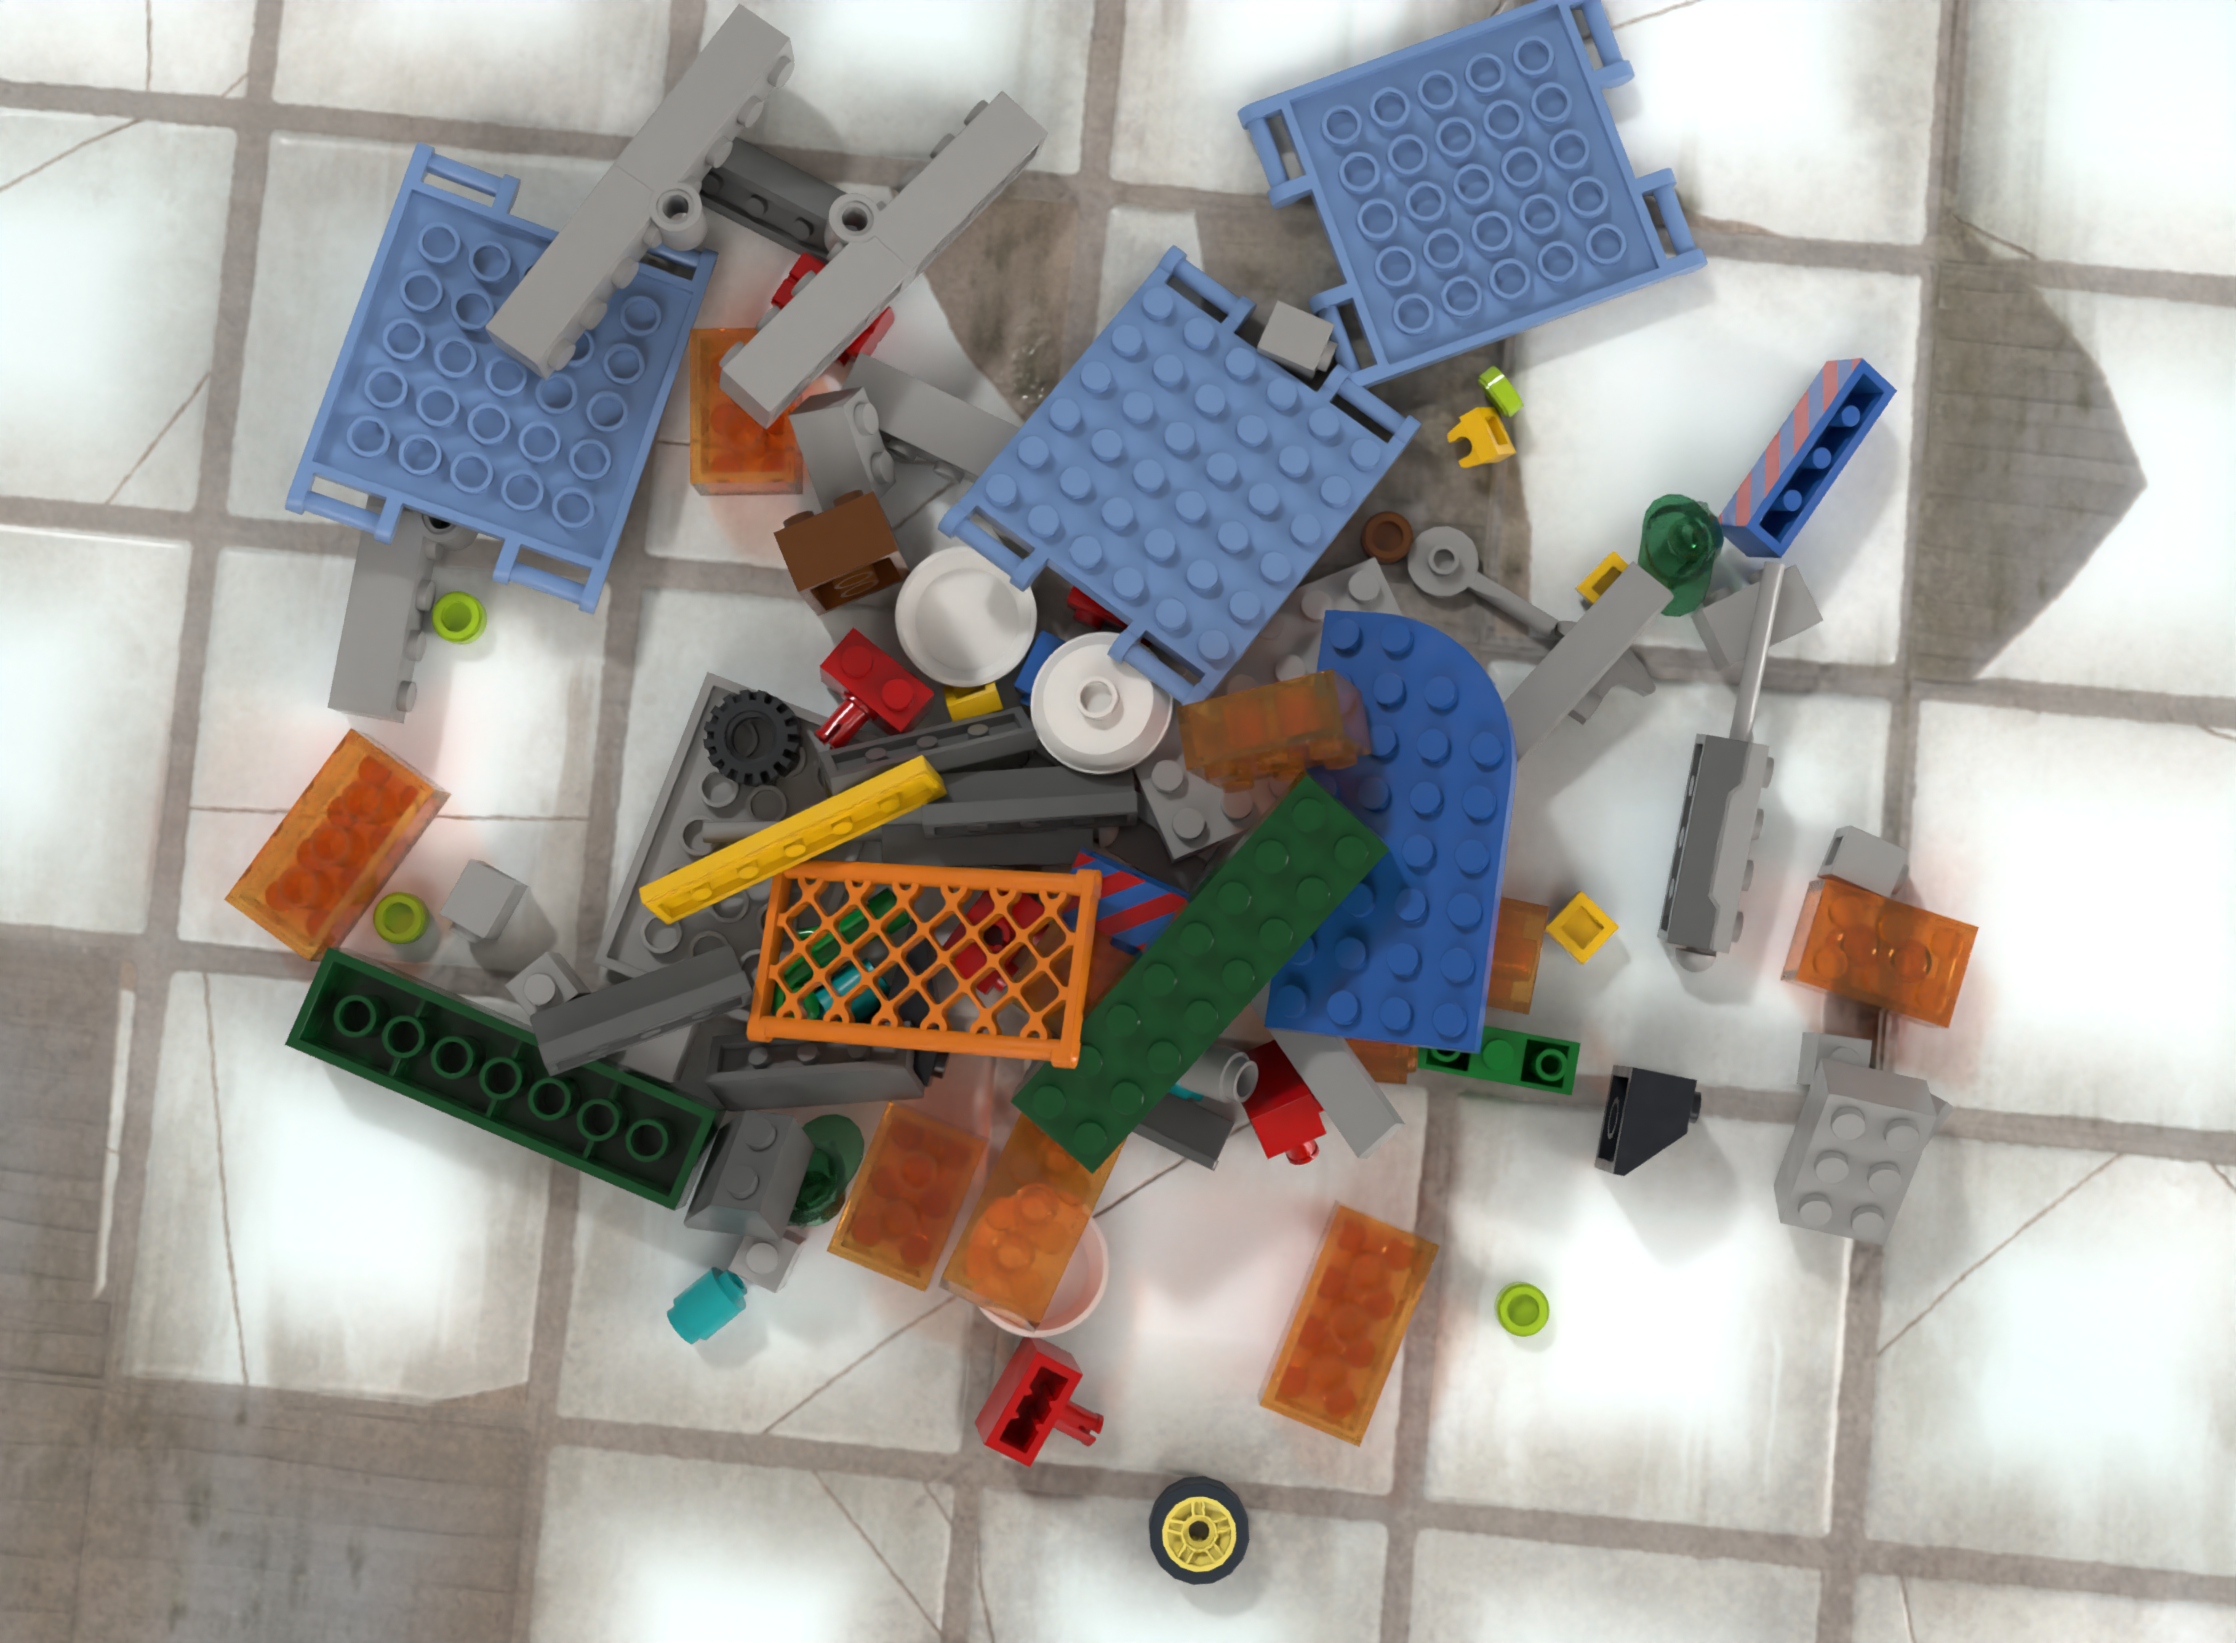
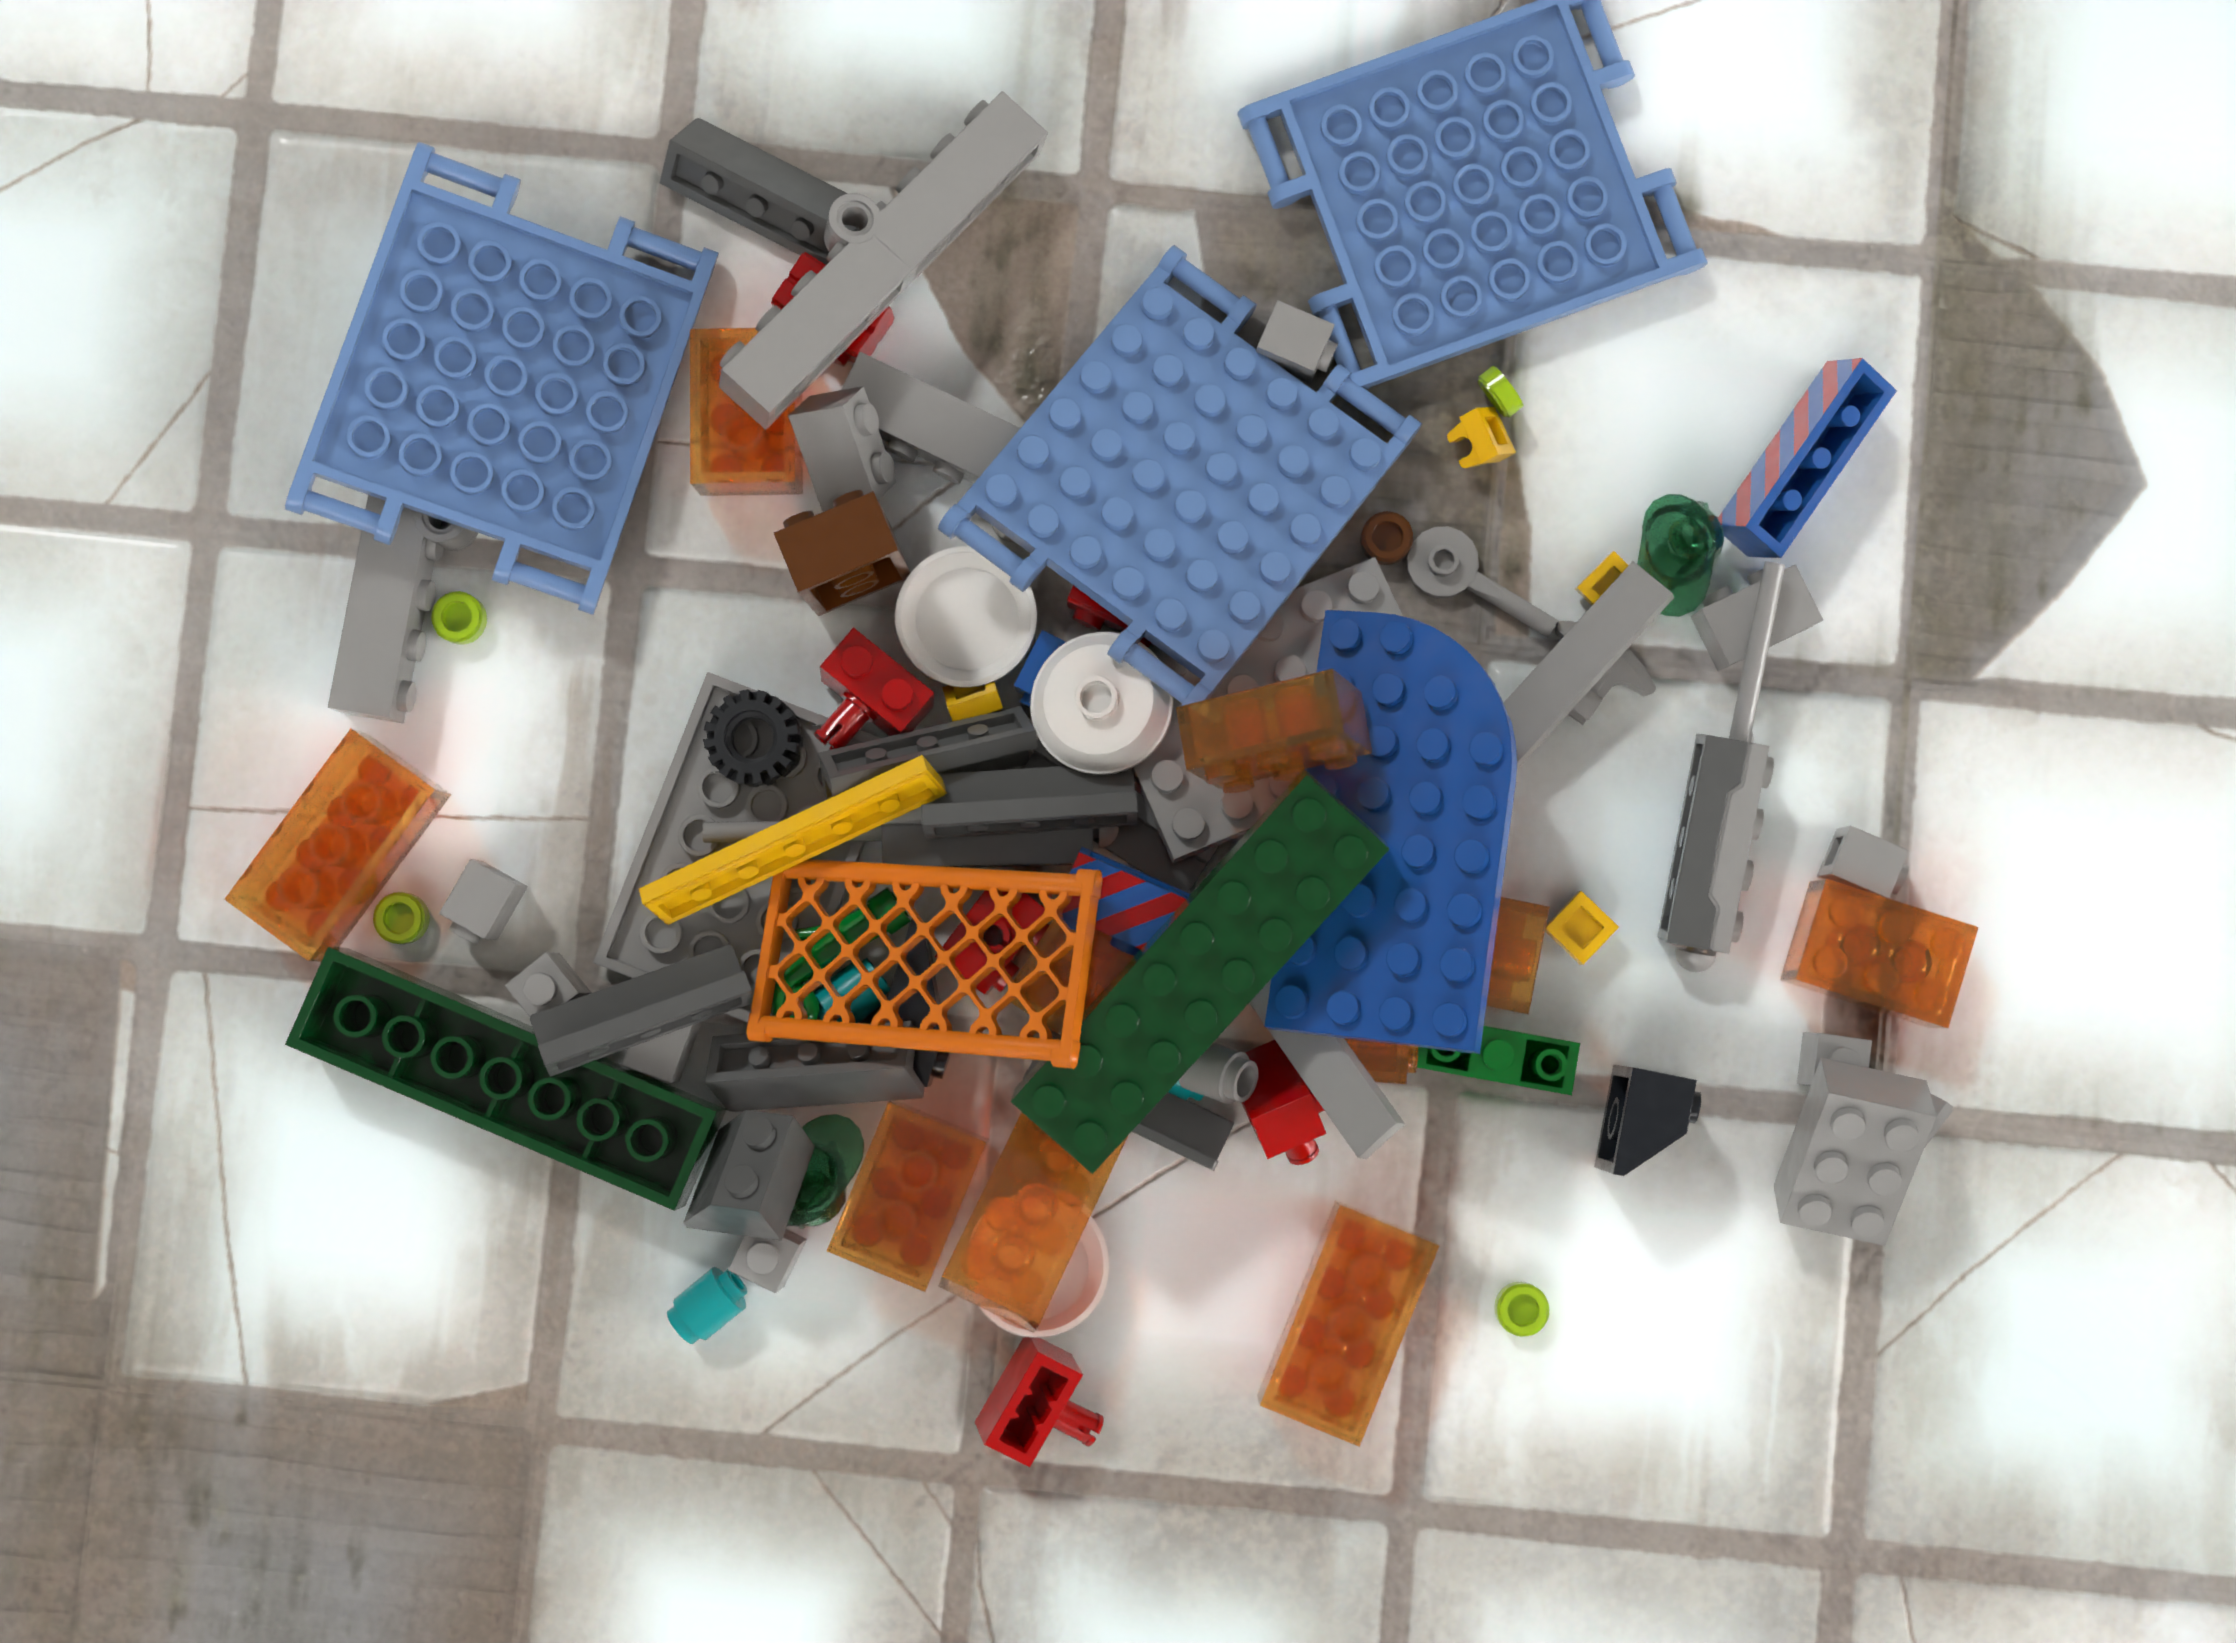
(642, 192): light grey hinge -> none
(1192, 1557): wheel -> none

